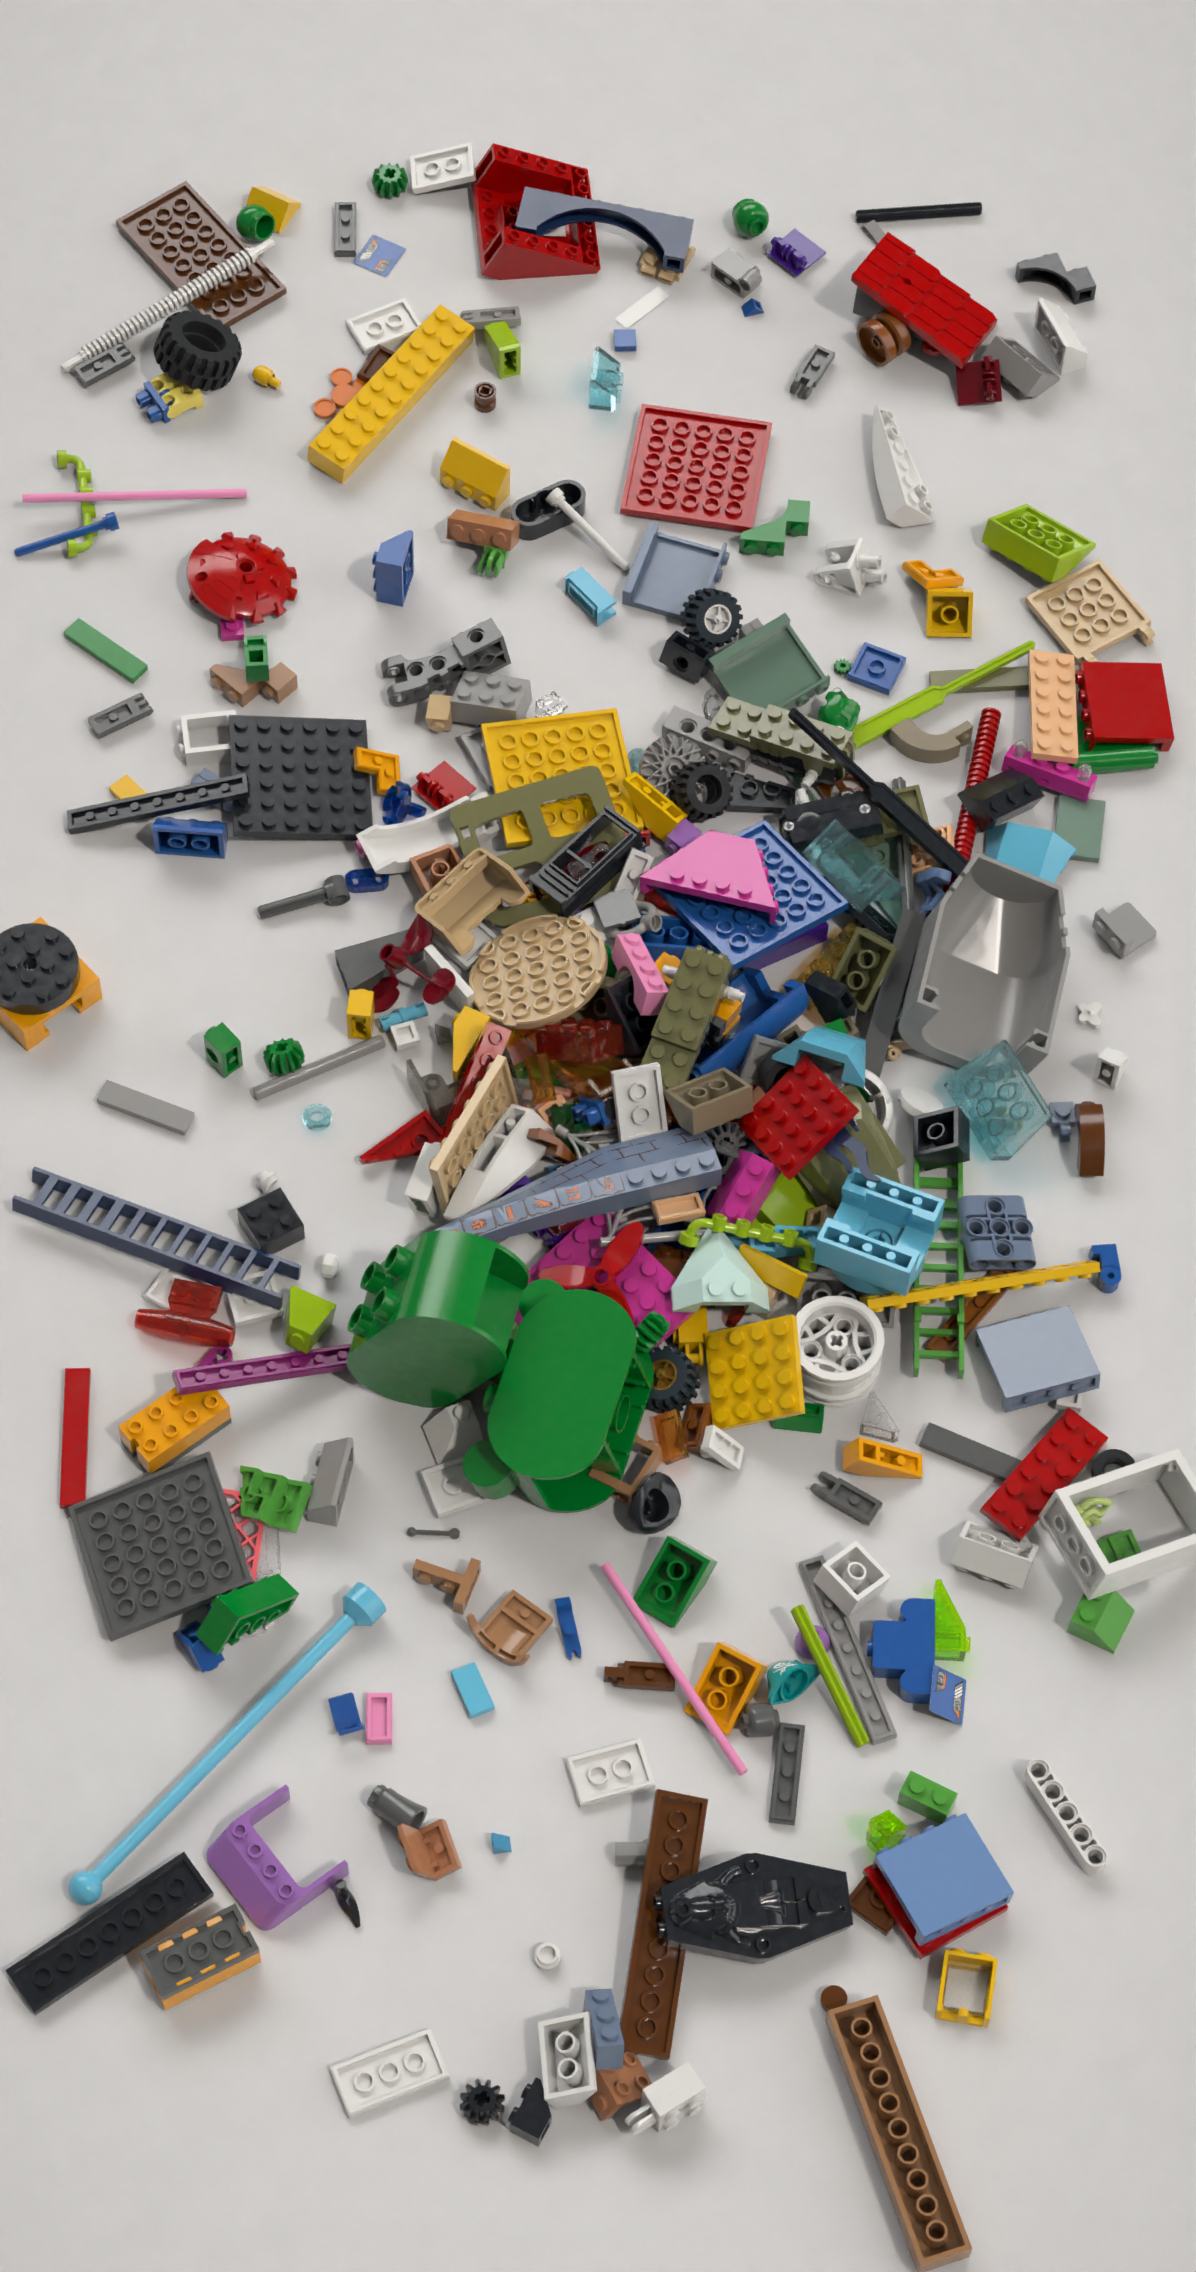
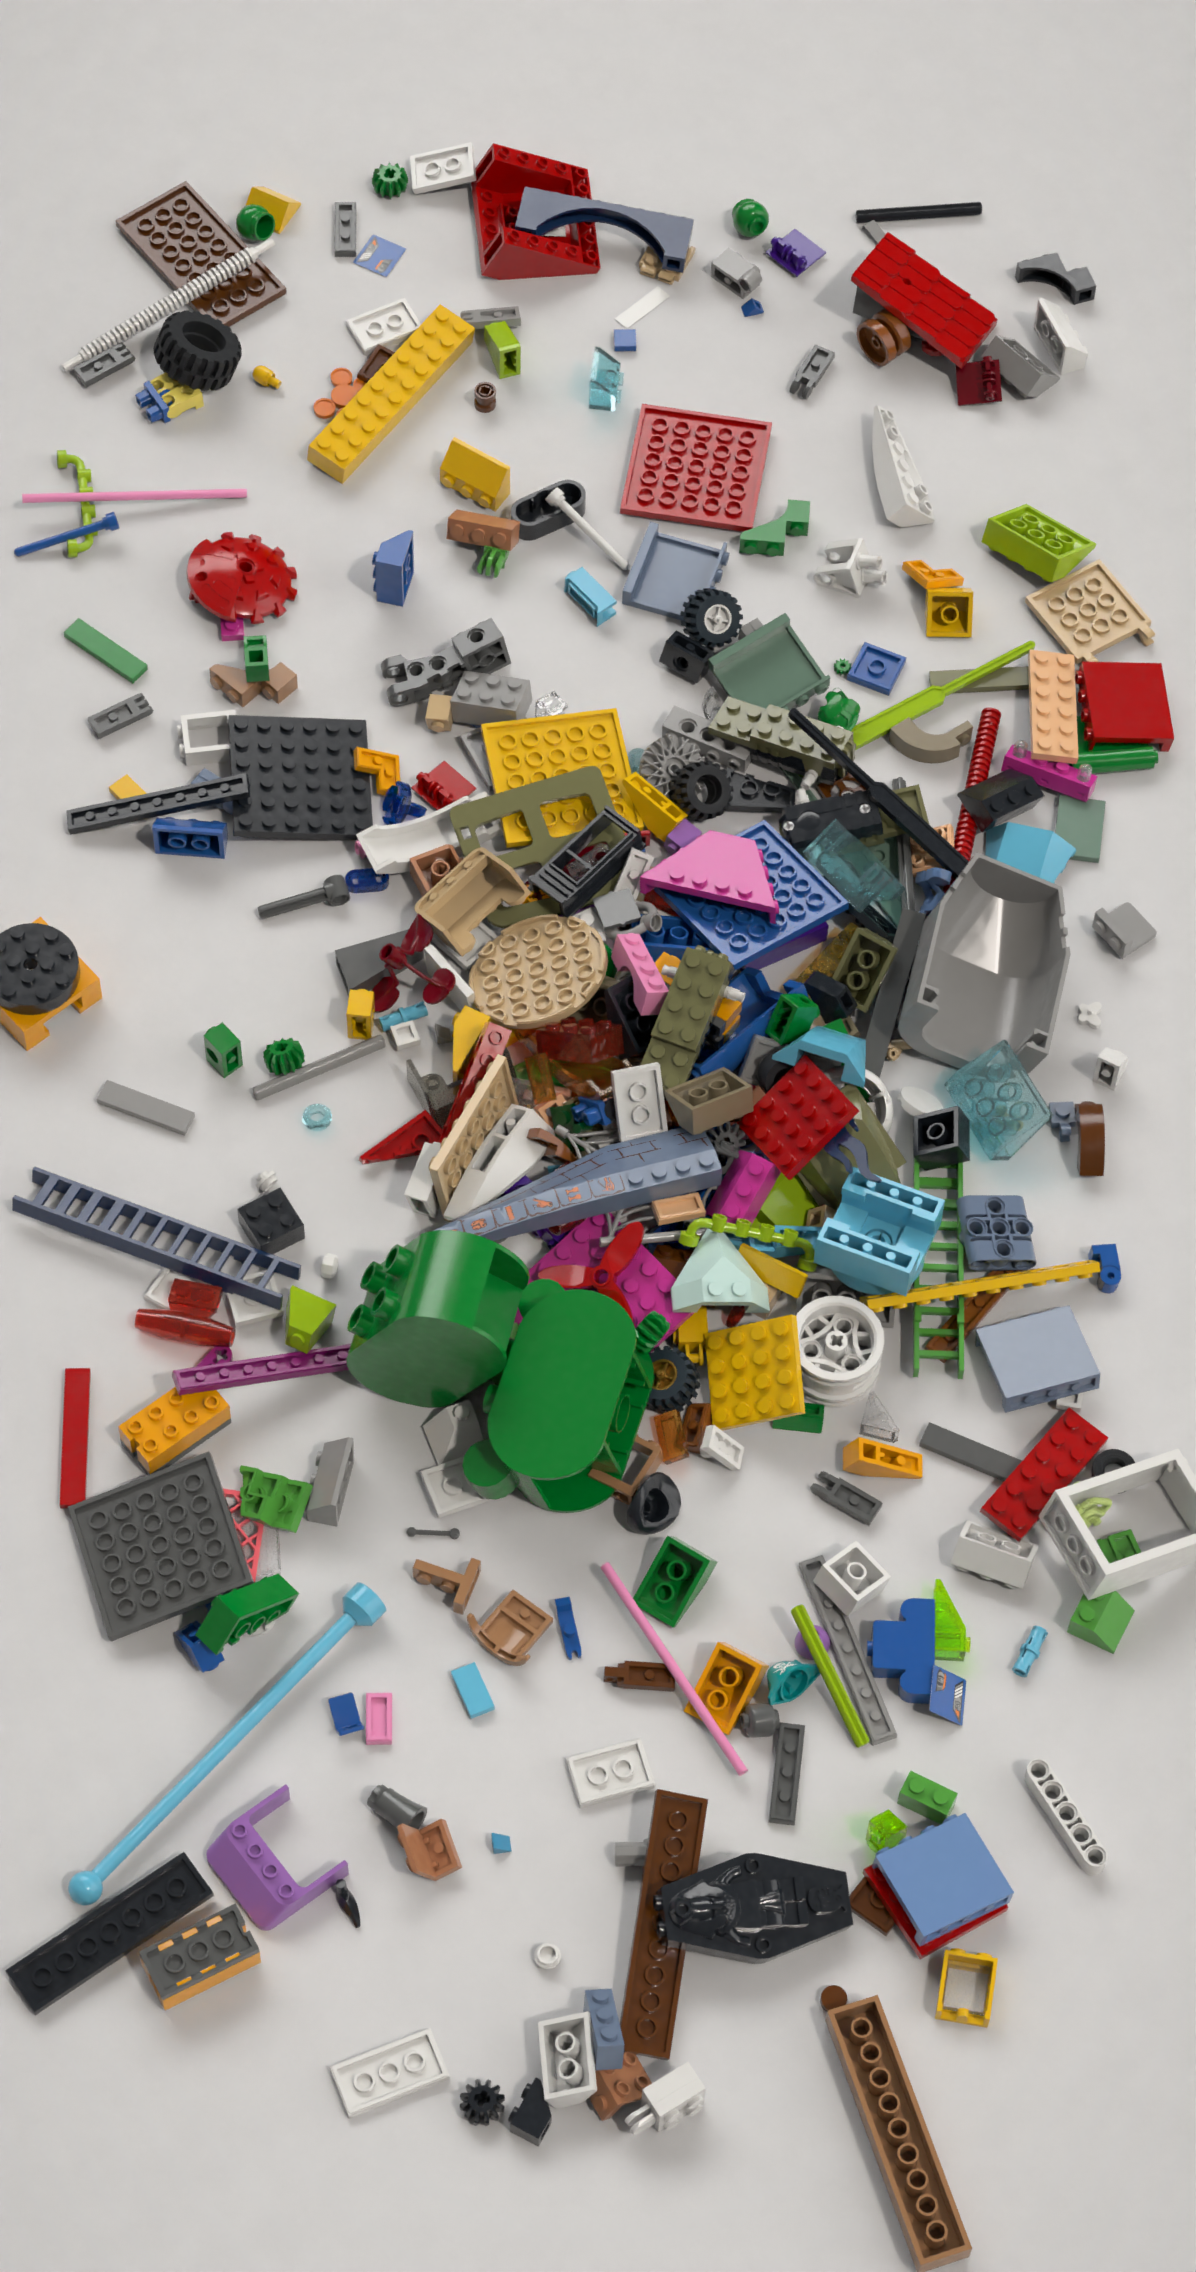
(792, 1018): none -> green torso
(1029, 1651): none -> medium azure pin

